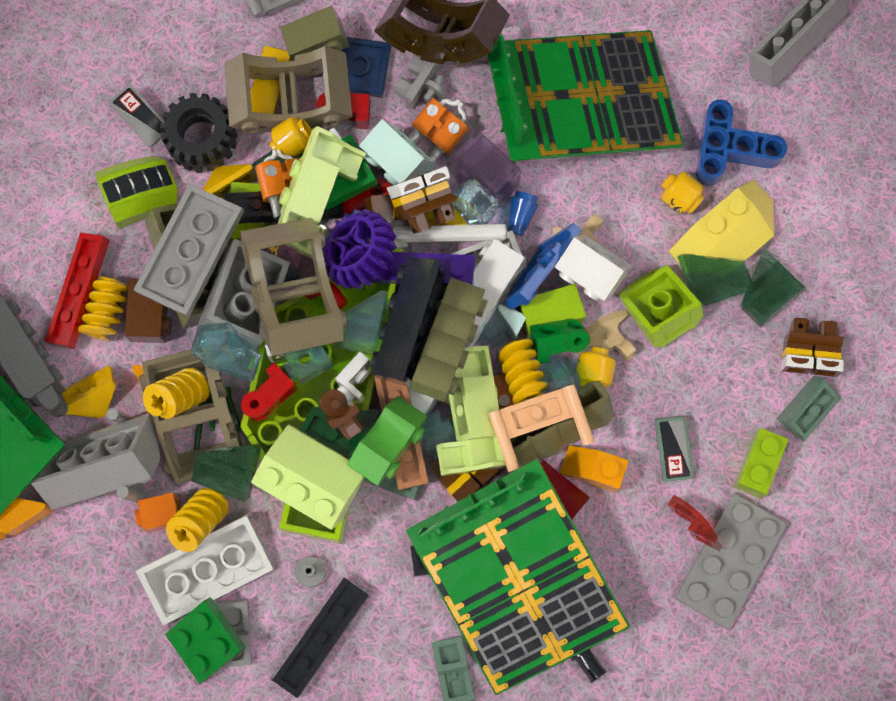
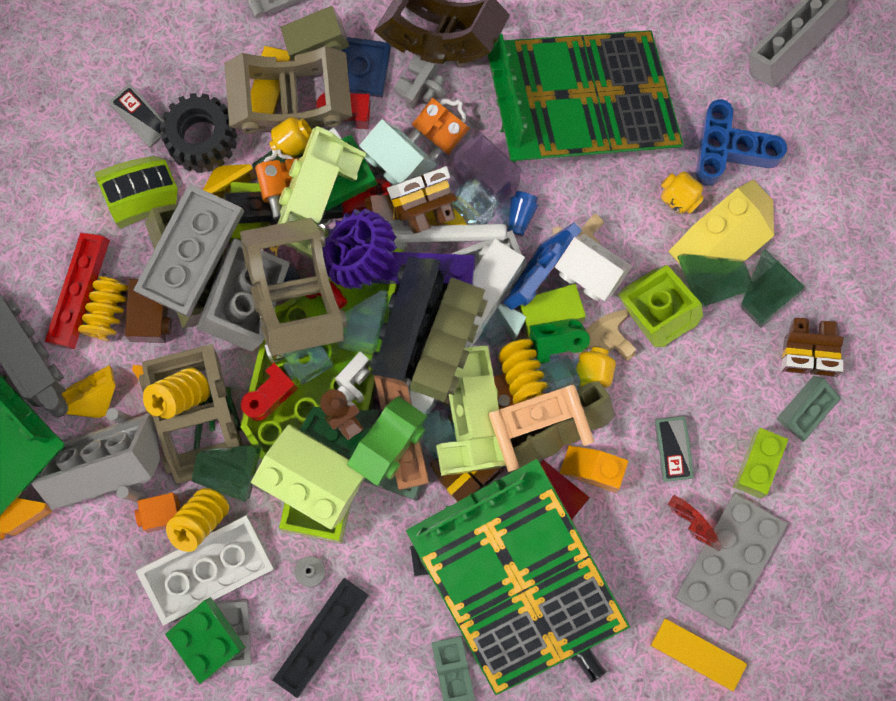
(226, 351): clear light blue slope -> none
(698, 654): none -> yellow tile

